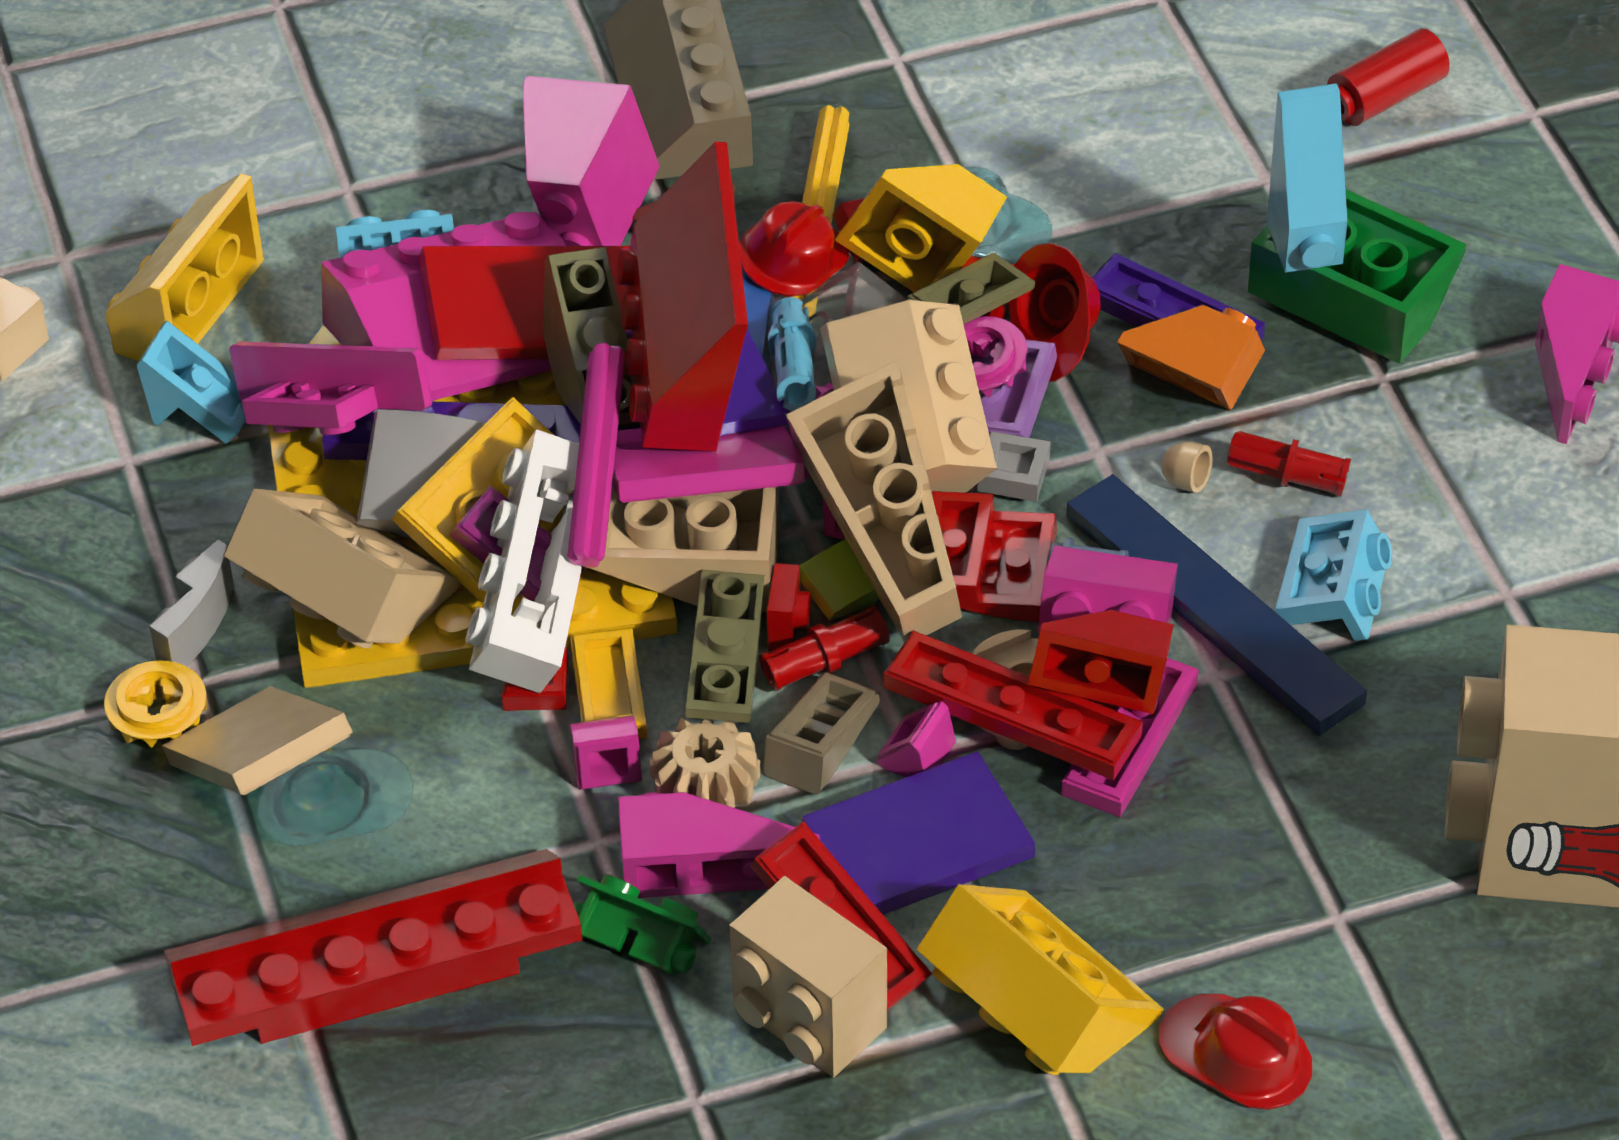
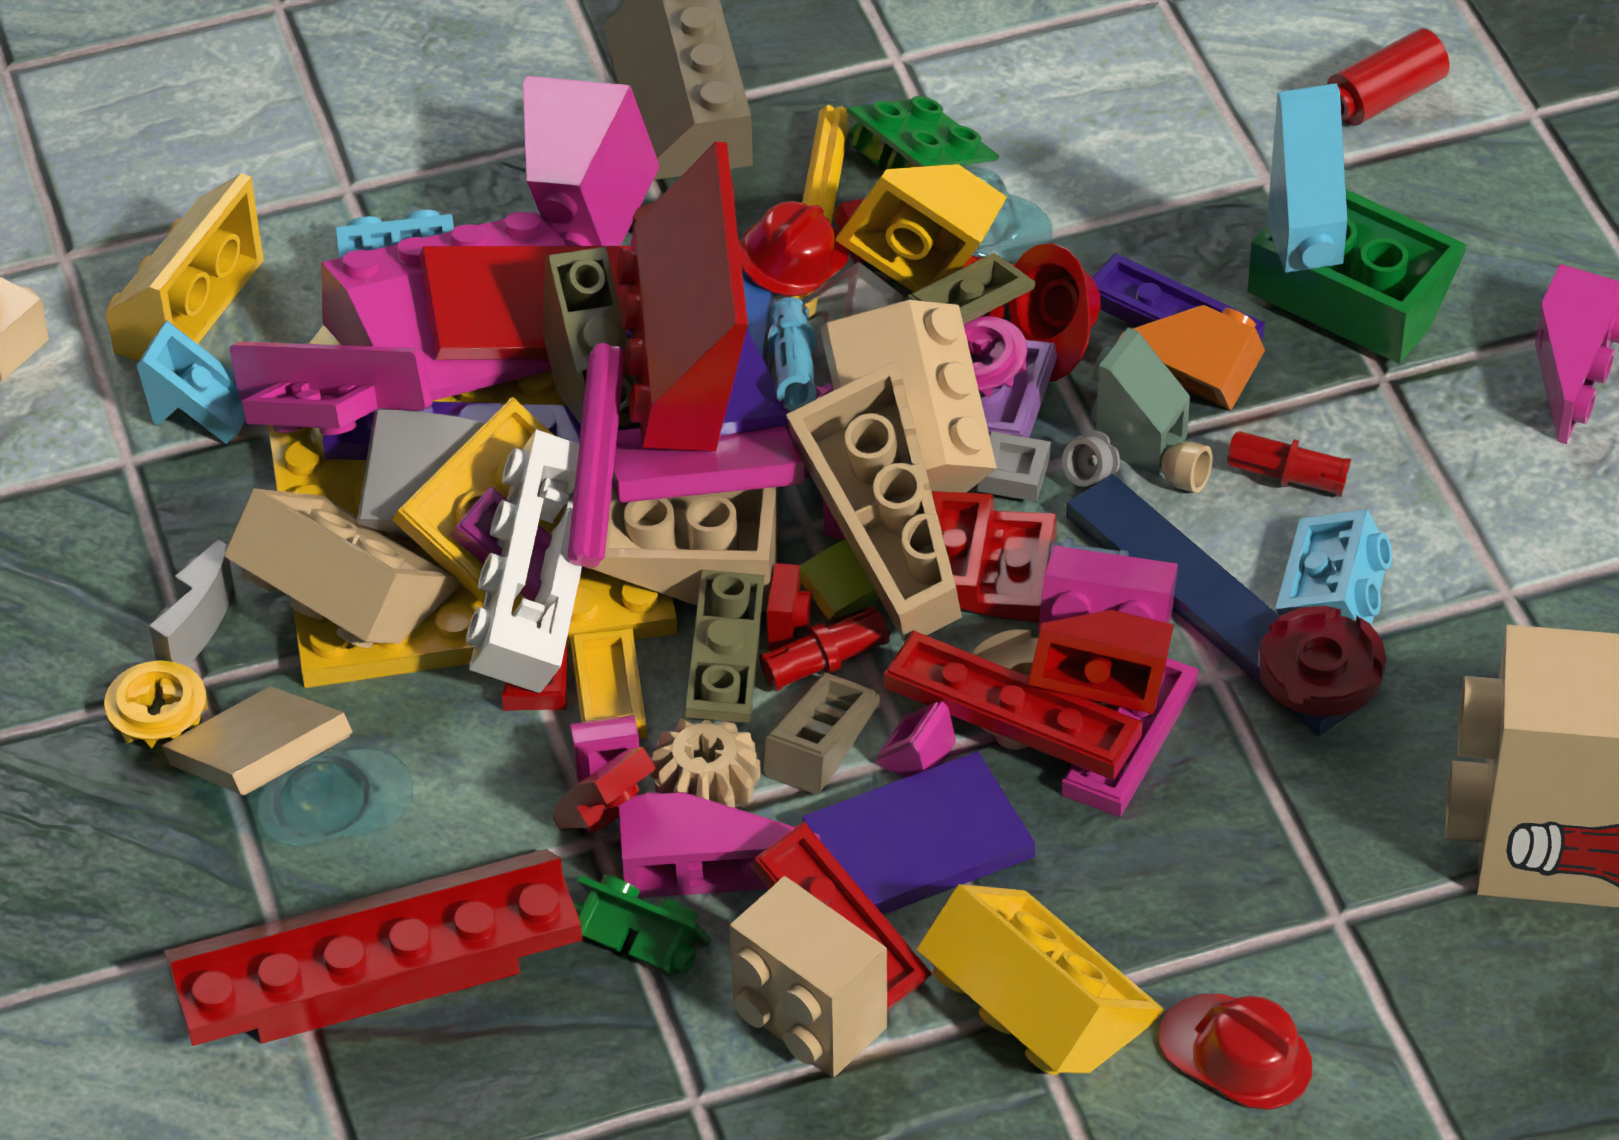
(596, 798): none -> red slope
(914, 135): none -> green hinge
(1078, 460): none -> light grey plate
(1139, 402): none -> sand green slope
(1321, 661): none -> dark red tile

